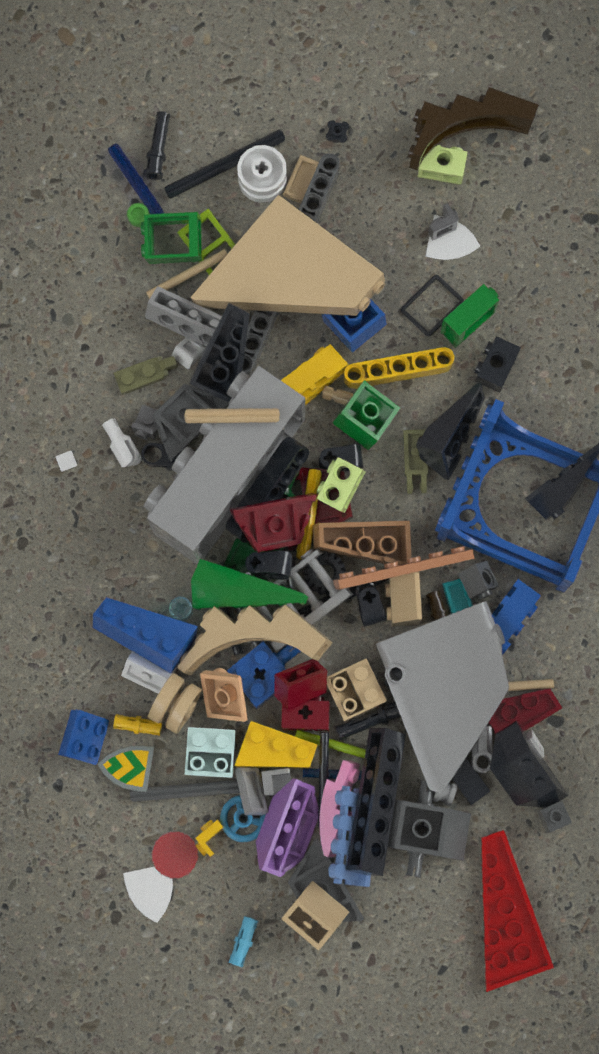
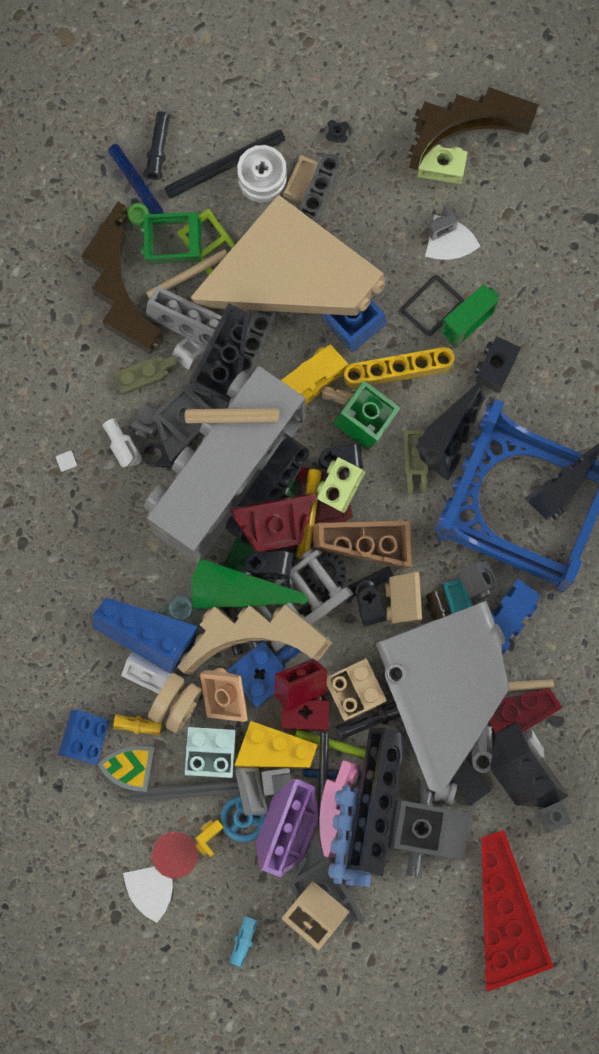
(105, 257): none -> dark brown arch
(393, 569): nougat plate -> none

